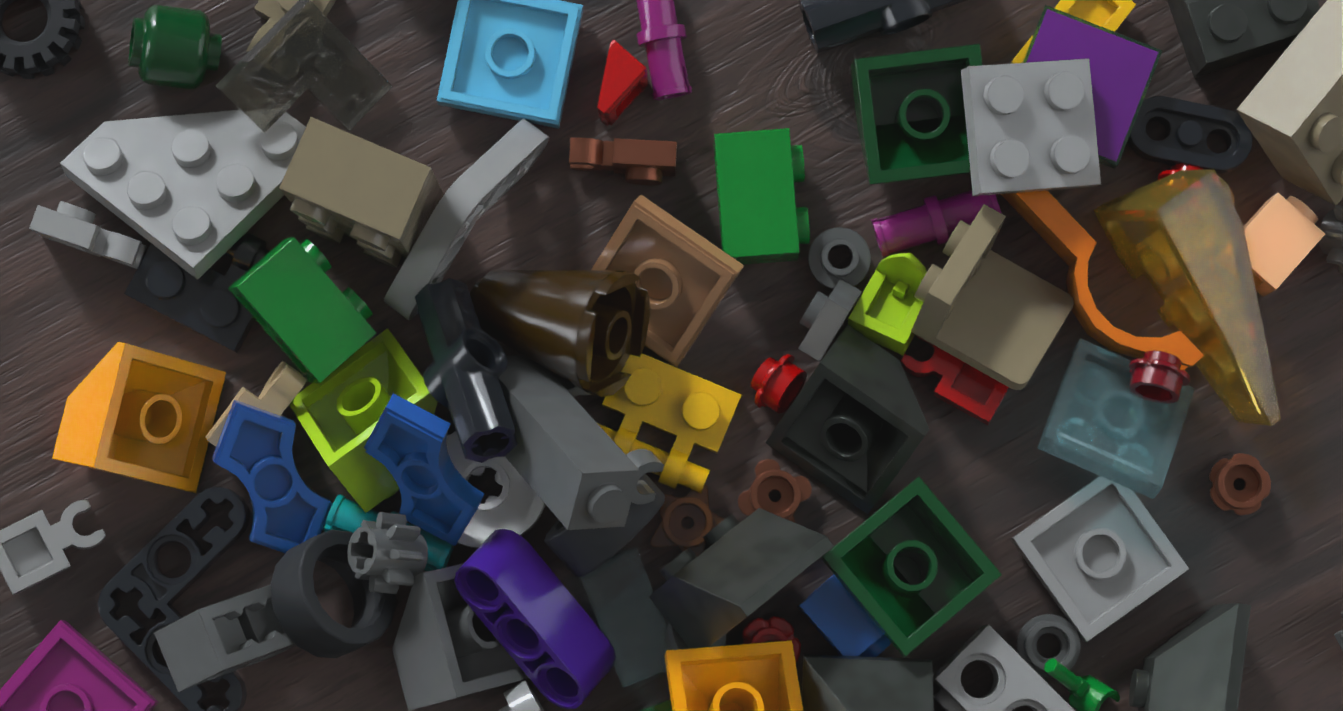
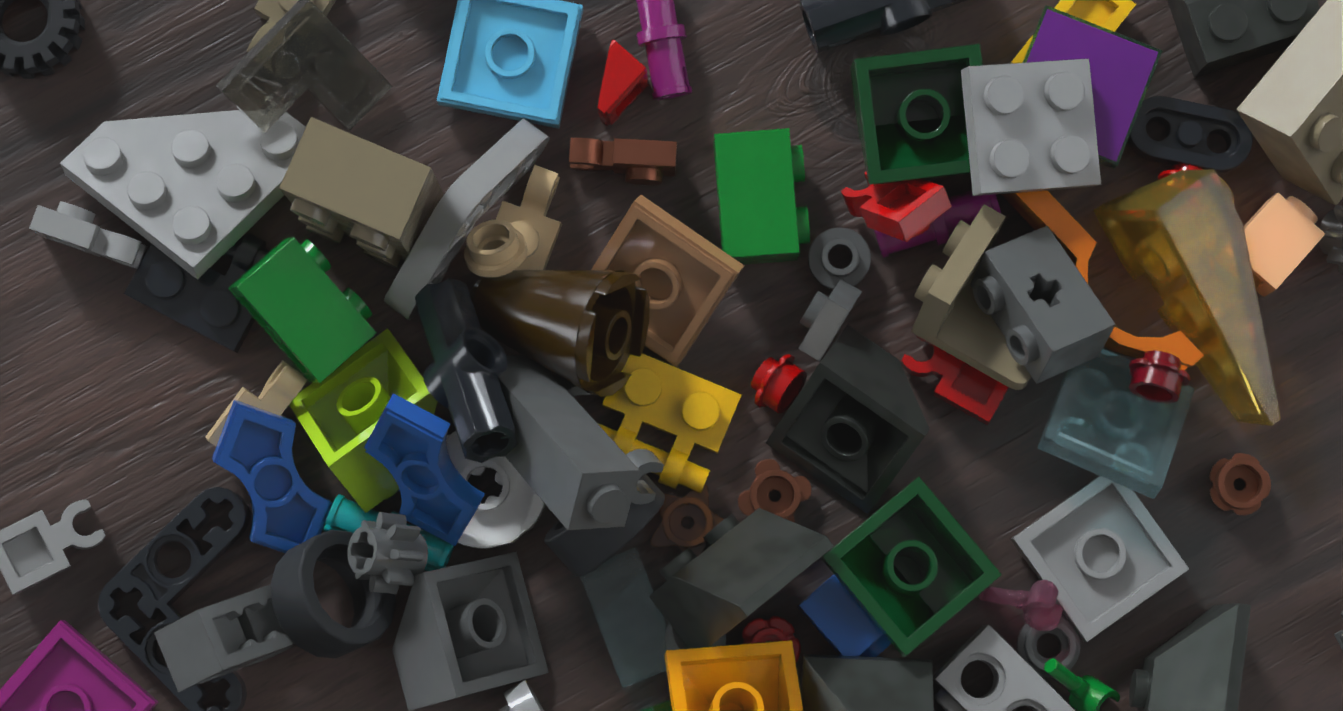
(142, 417): light orange slope -> none
(173, 47): dark green head -> none
(494, 249): none -> tan plate
(531, 218): none -> tan plate
(535, 618): dark purple beam -> none
(888, 302): lime plate -> none
(898, 207): none -> red plate
(1037, 604): none -> clear pink hand
(1041, 304): none -> dark grey brick

